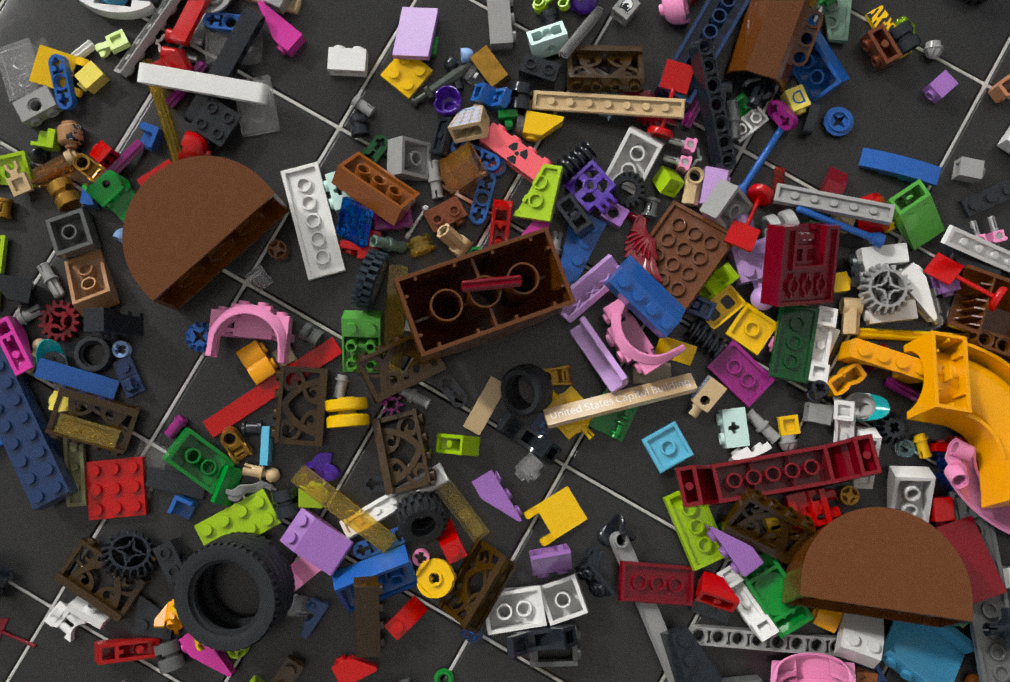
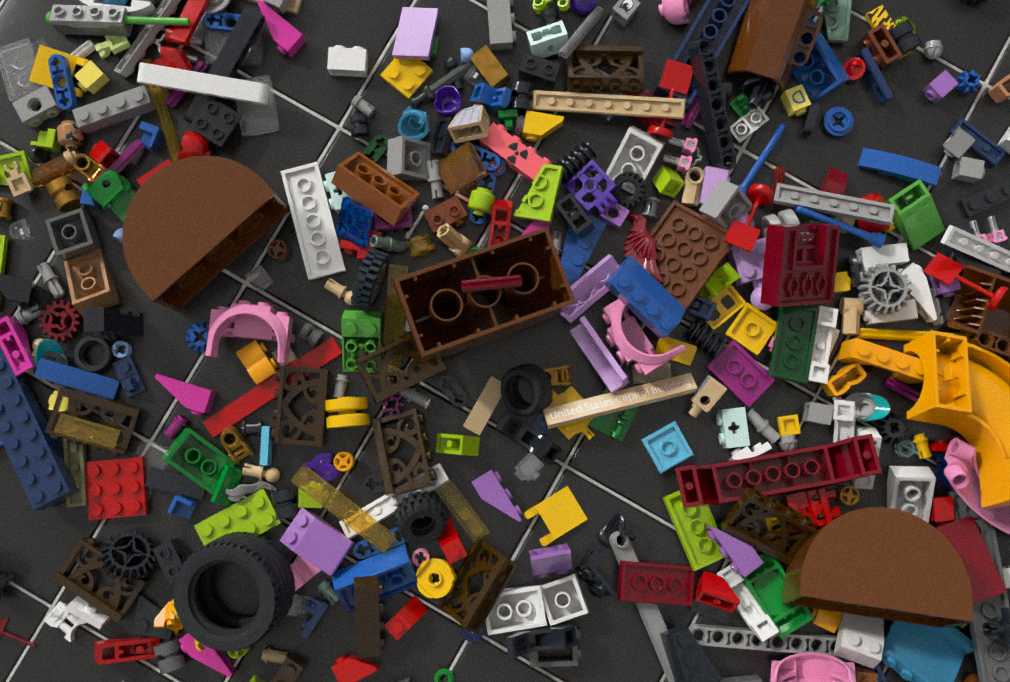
(20, 230): none -> clear tile
(101, 20): none -> piece
(114, 109): none -> light grey brick
(189, 395): none -> dark pink slope
(273, 655): none -> tan pin
(328, 591): none -> sand green pin
(339, 290): none -> tan pin
(340, 461): none -> light orange wheel
(413, 124): none -> dark azure helmet
(481, 201): none -> lime head
(734, 119): dark grey pin -> none
(783, 113): magenta beam -> none
(817, 391): black bush -> none
(854, 68): none -> red hat
(875, 77): none -> dark blue tile
(958, 143): none -> light grey brick
(973, 80): none -> blue gear
(983, 146): none -> dark blue tile

